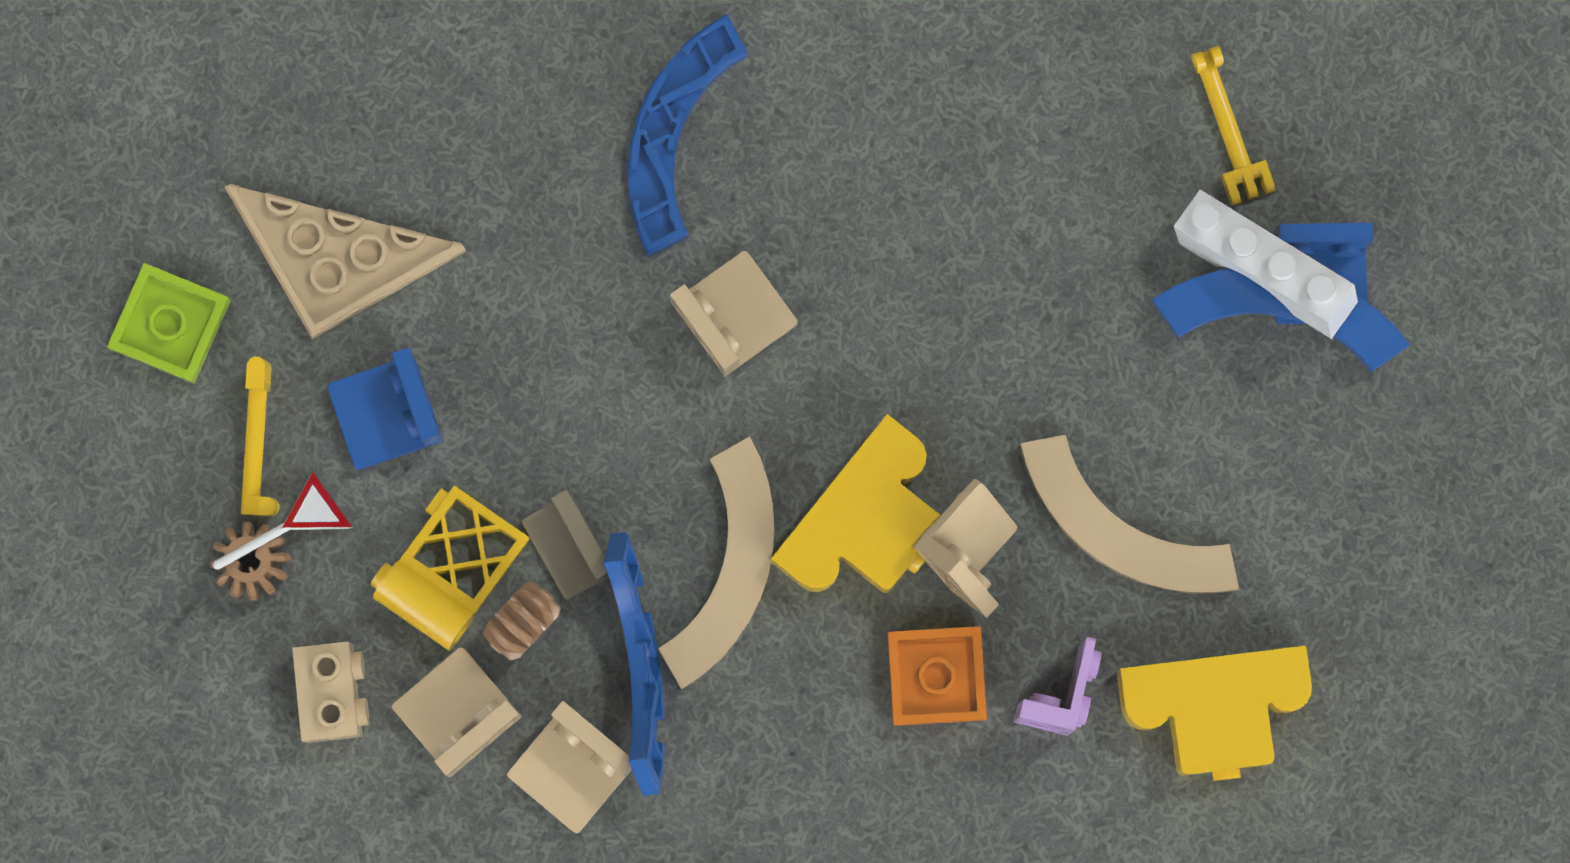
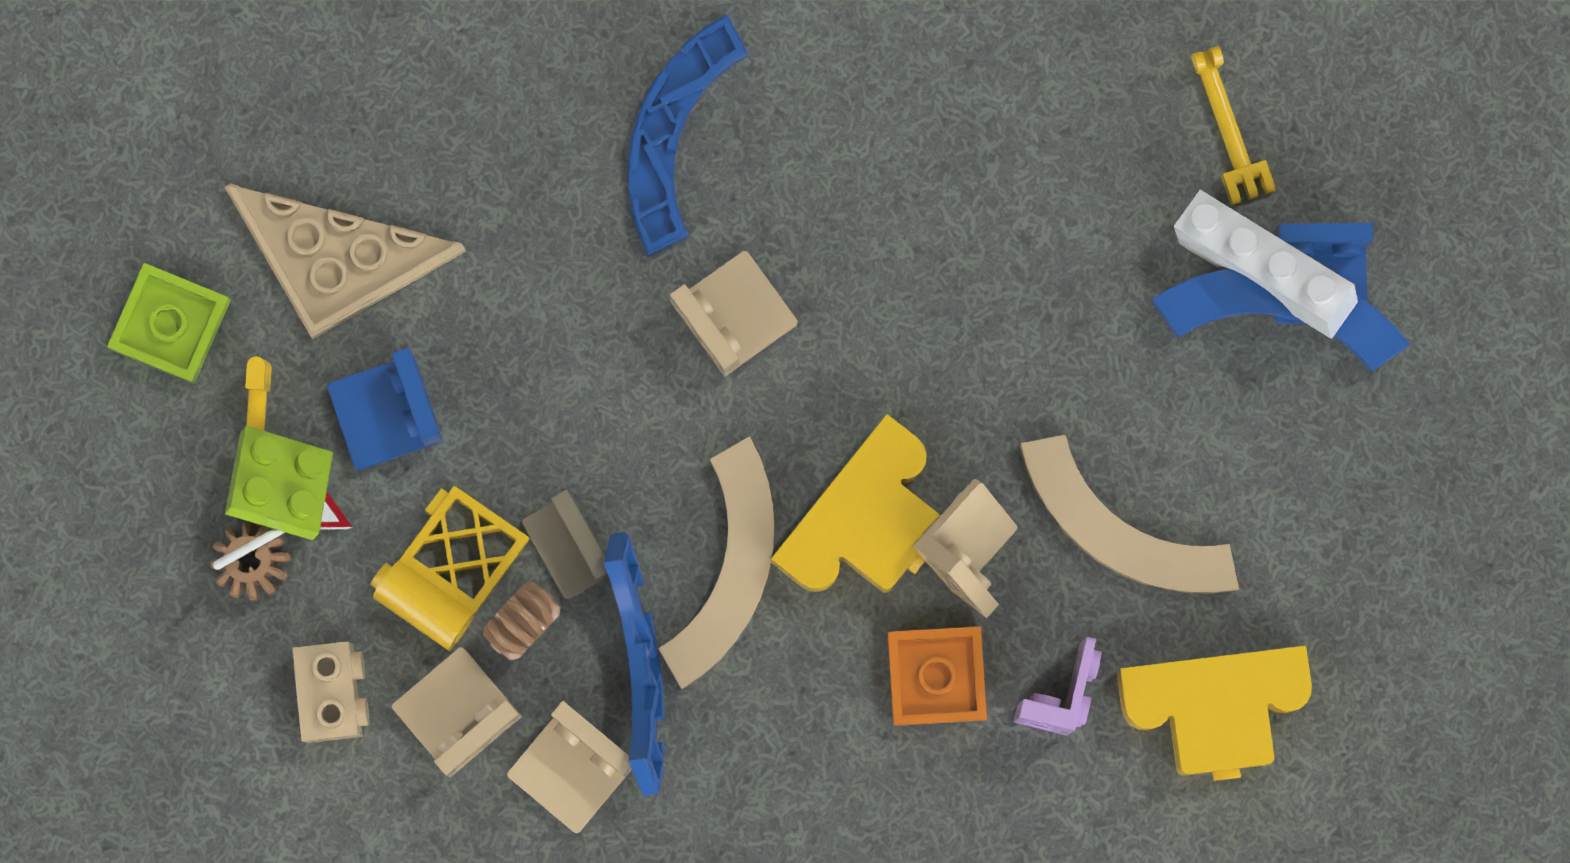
(279, 483): none -> lime plate

